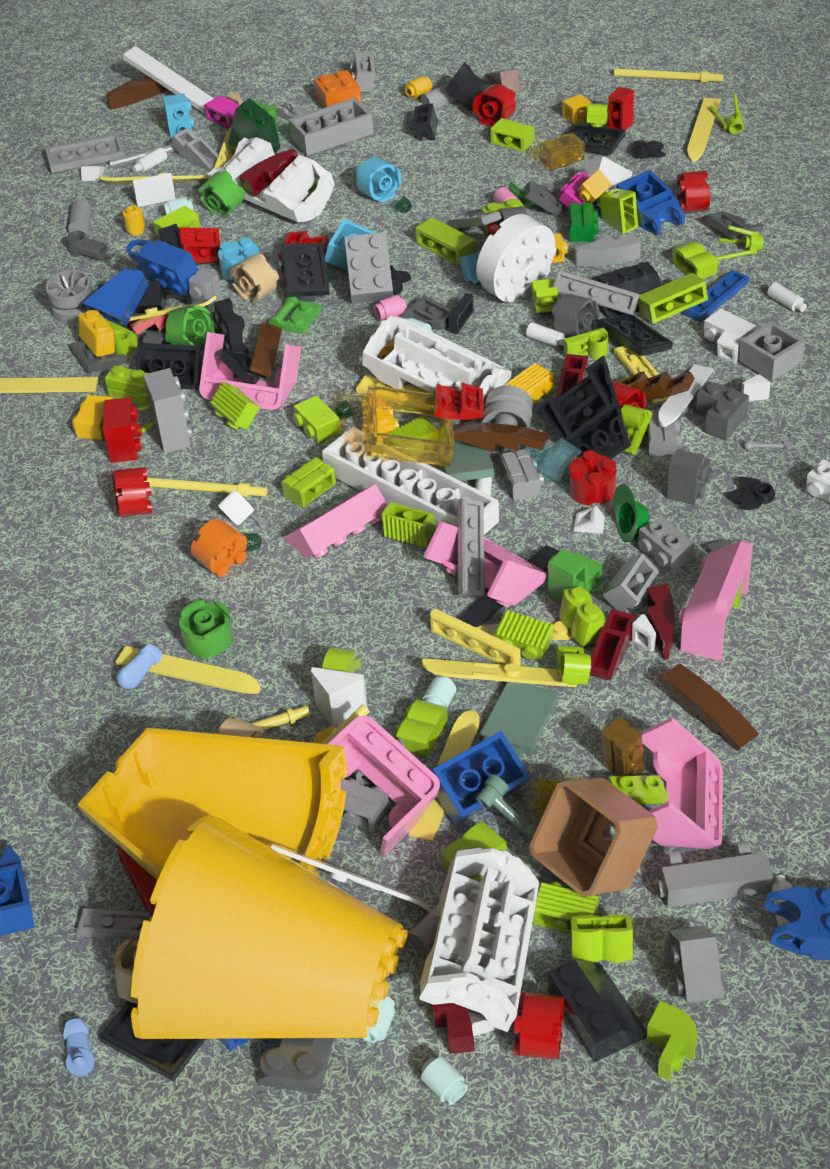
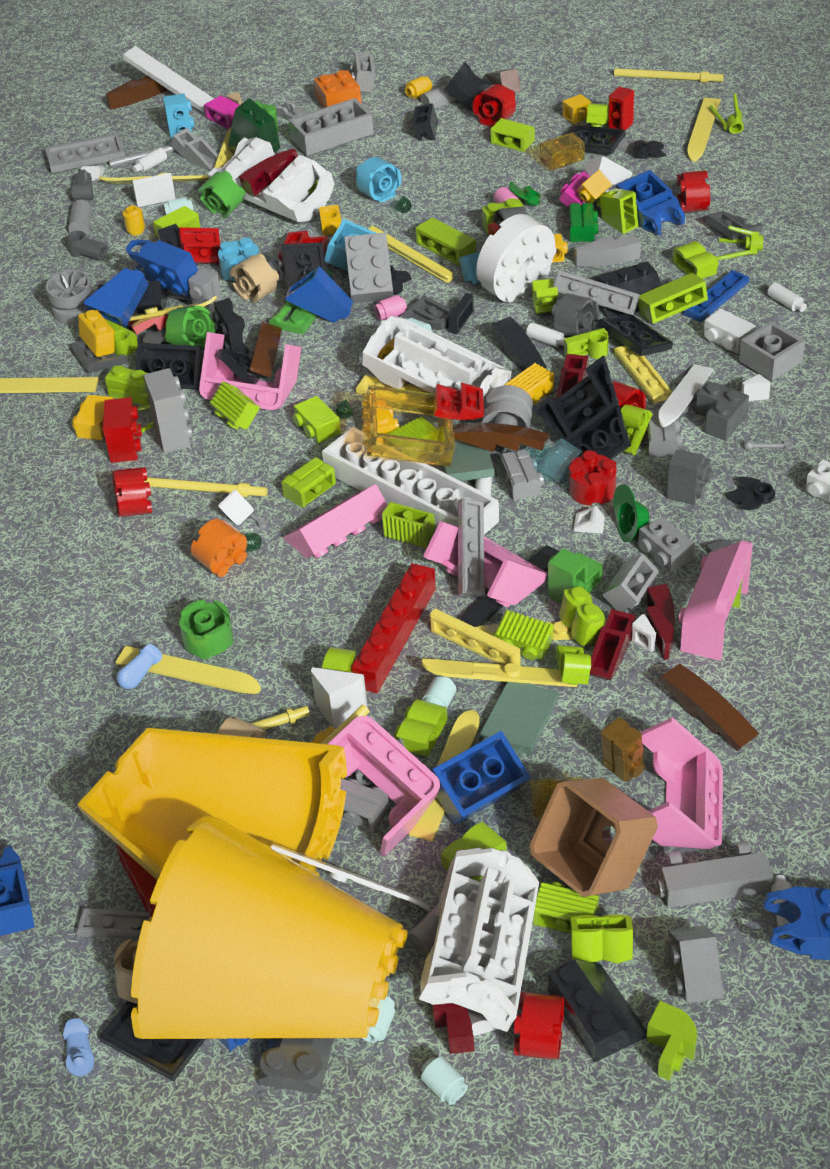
(82, 186): none -> dark grey piece
(320, 296): none -> blue slope
(329, 219): none -> yellow brick
(395, 626): none -> red brick
(416, 257): none -> light yellow axle
(475, 219): light grey tile -> none
(493, 794): sand green brick -> none
(516, 343): none -> black slope
(547, 200): dark grey wing -> none
(641, 788): lime plate -> none
(660, 385): reddish brown slope -> none
(729, 346): white slope -> none

